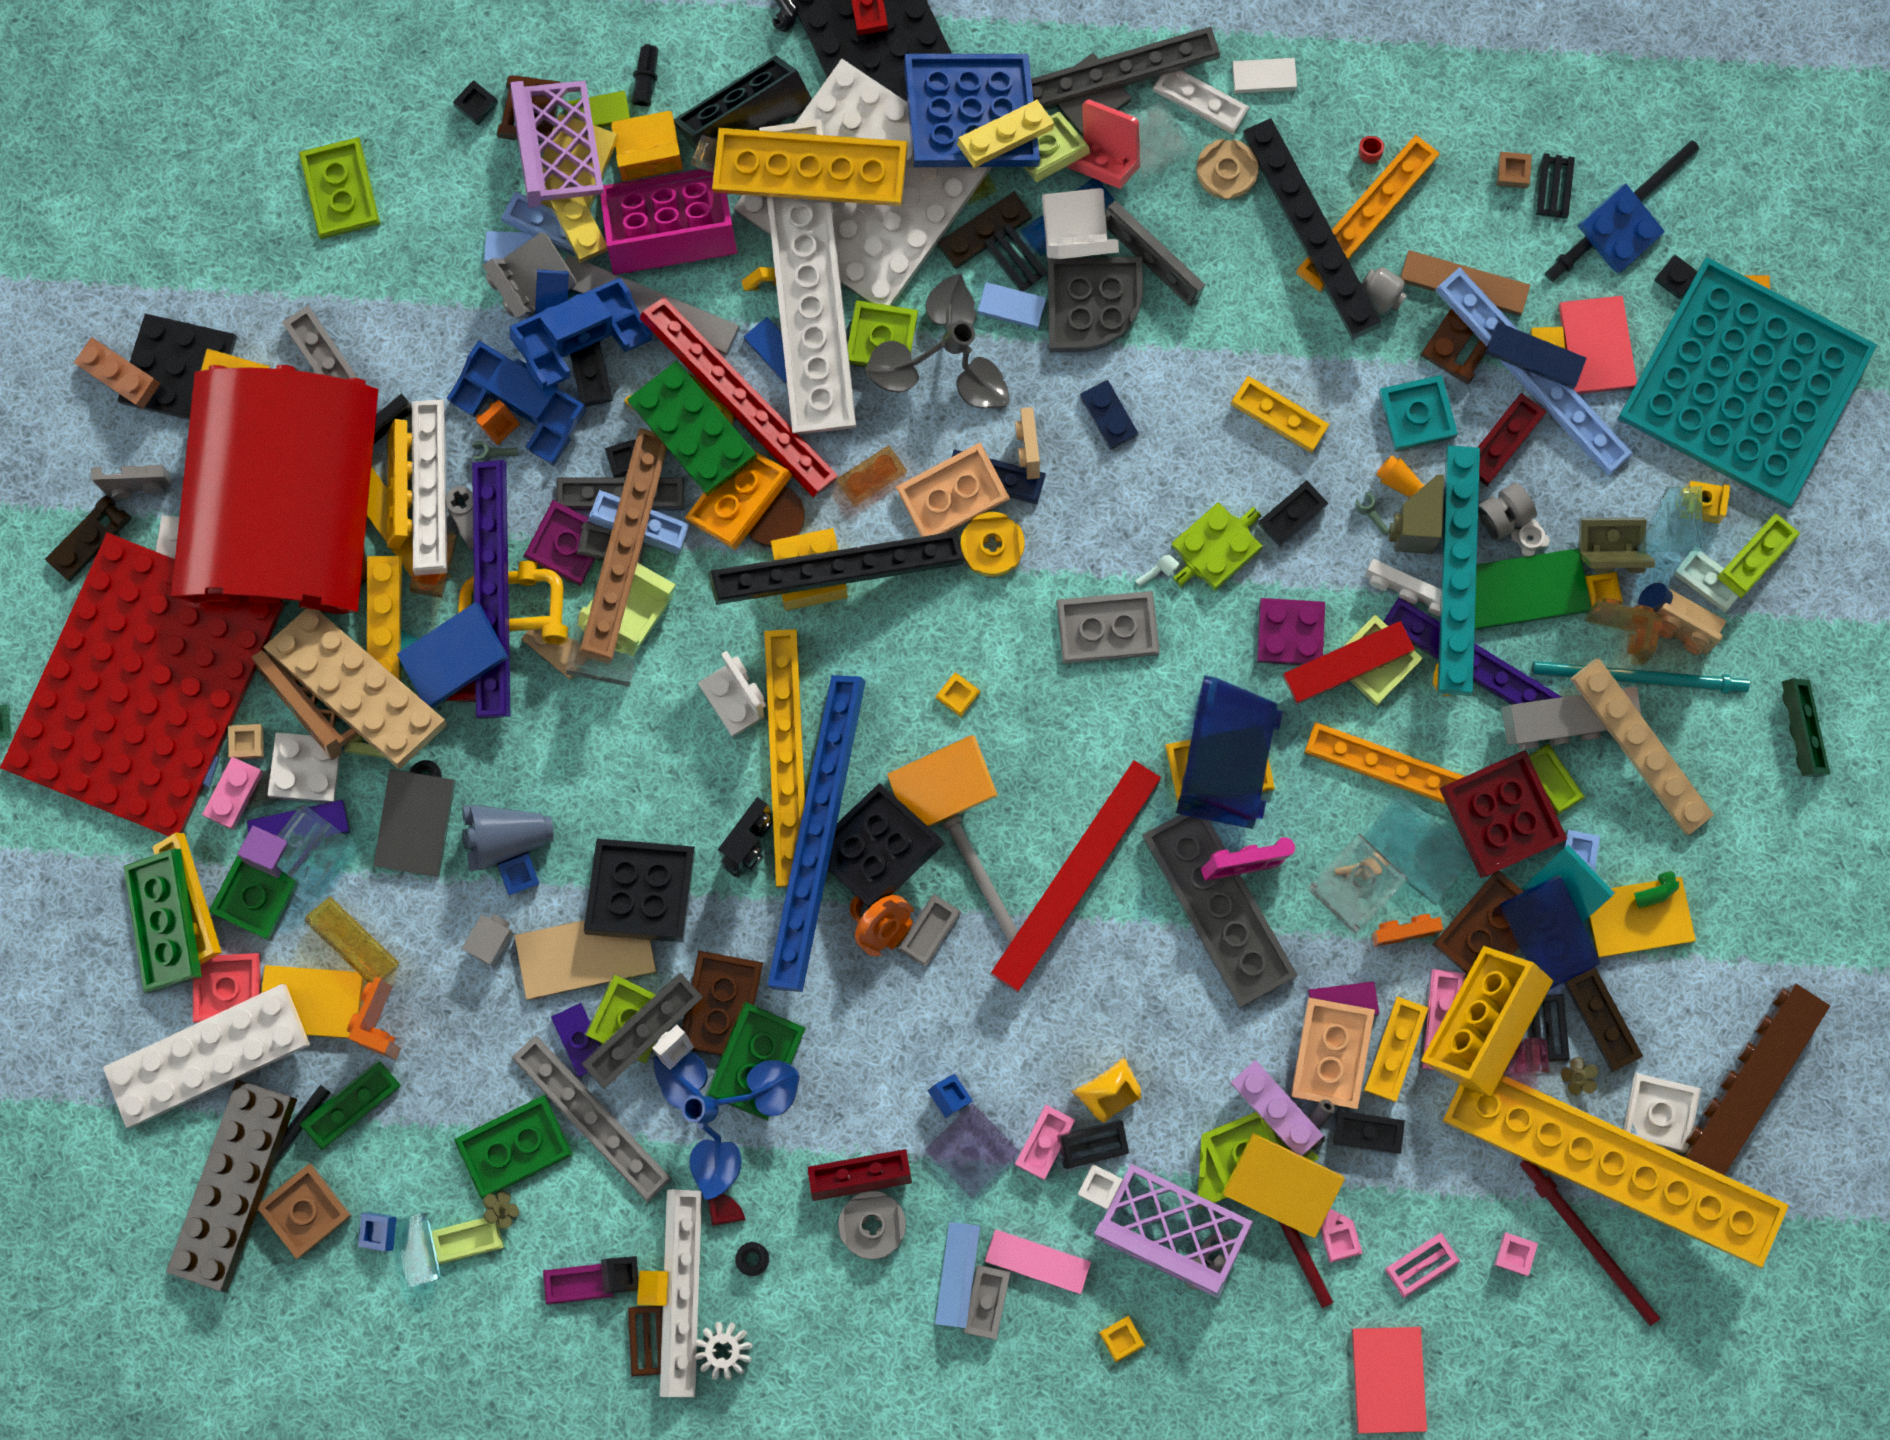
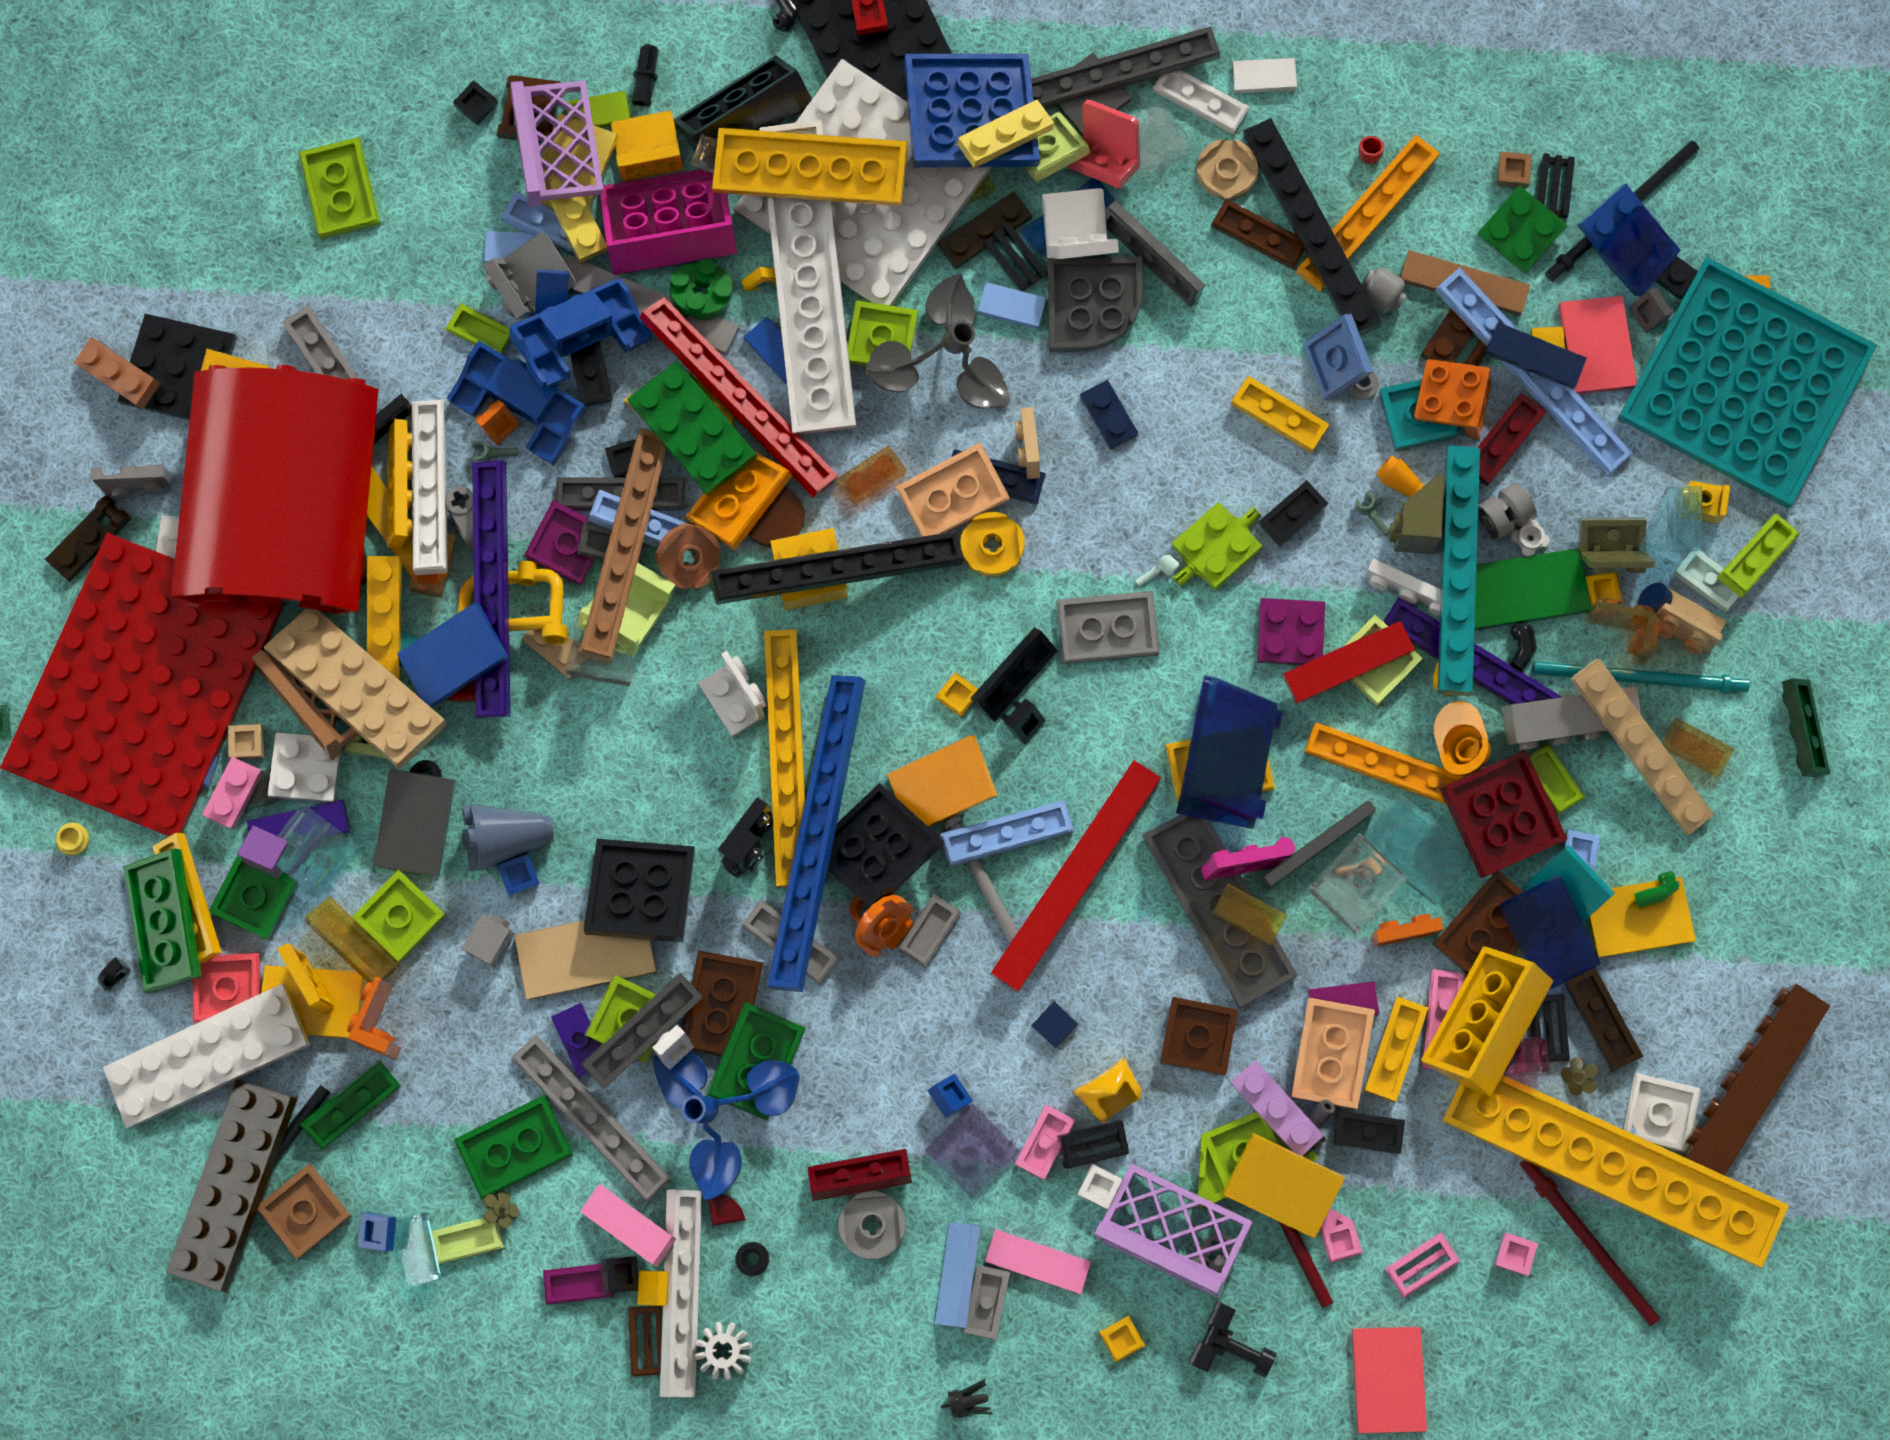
(72, 839): none -> light yellow plate
(113, 973): none -> black tile
(306, 978): none -> yellow tile
(399, 916): none -> lime plate
(474, 326): none -> lime tile
(628, 1225): none -> bright pink tile
(671, 550): none -> nougat plate
(701, 274): none -> green plate
(764, 924): none -> light grey tile
(963, 1404): none -> pearl dark grey piece
(1006, 833): none -> light blue tile
(1014, 674): none -> black plate
(1024, 720): none -> black tile
(1054, 1025): none -> dark blue tile
(1198, 1036): none -> reddish brown plate
(1219, 1340): none -> black bar
(1249, 914): none -> clear yellow plate
(1258, 233): none -> reddish brown tile
(1318, 845): none -> dark grey tile
(1338, 357): none -> medium blue tile
(1365, 392): none -> light grey plate
(1454, 395): none -> orange bracket
(1461, 738): none -> light orange piece
(1522, 229): none -> green plate
(1527, 645): none -> black arm
(1638, 251): none -> clear blue plate
(1651, 310): none -> dark grey tile
(1697, 747): none -> clear orange tile

